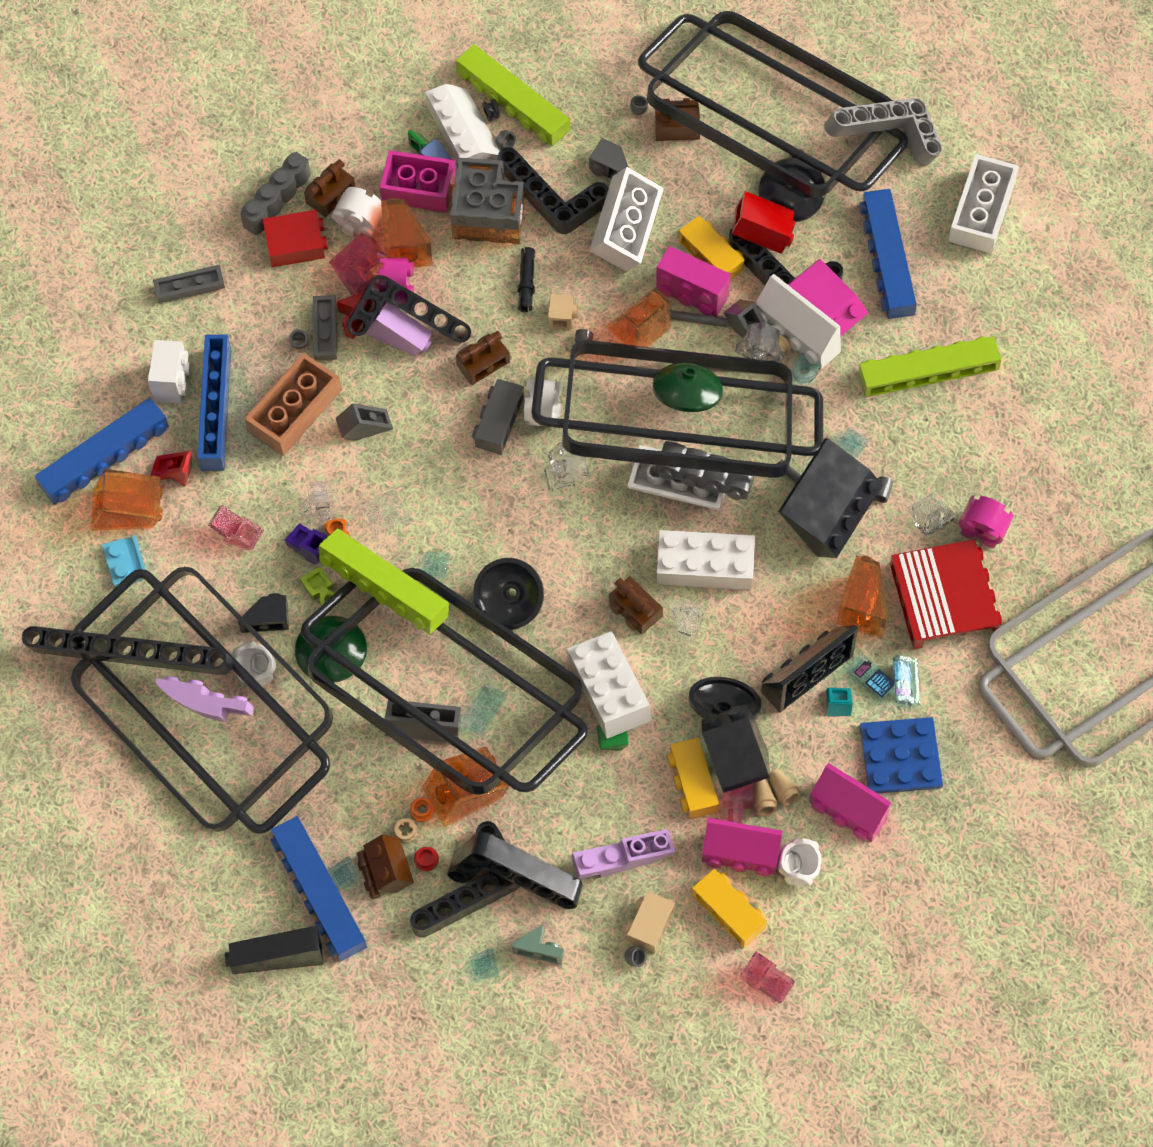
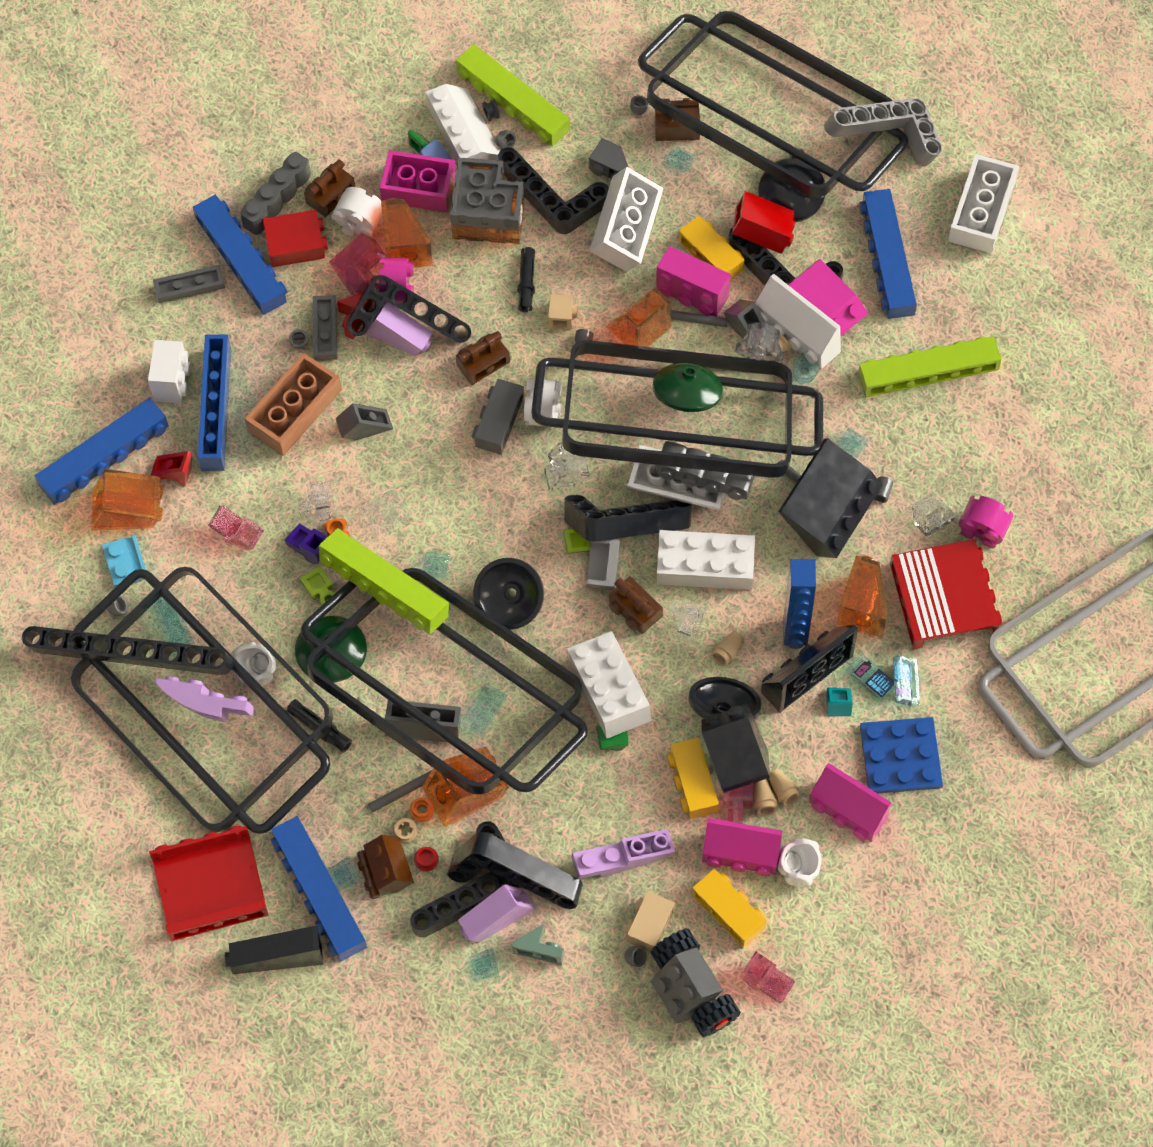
(118, 607): none -> light grey hinge
(172, 624): none -> clear light blue tile
(208, 883): none -> red panel
(239, 254): none -> blue brick
(267, 614): black slope -> none
(313, 721): none -> black pin
(399, 792): none -> dark grey bar
(495, 913): none -> lavender slope
(575, 543): none -> lime plate
(603, 564): none -> light grey panel
(624, 521): none -> black beam
(681, 159): none -> clear light blue slope
(690, 986): none -> brick
(727, 649): none -> tan cone
(799, 602): none -> blue brick

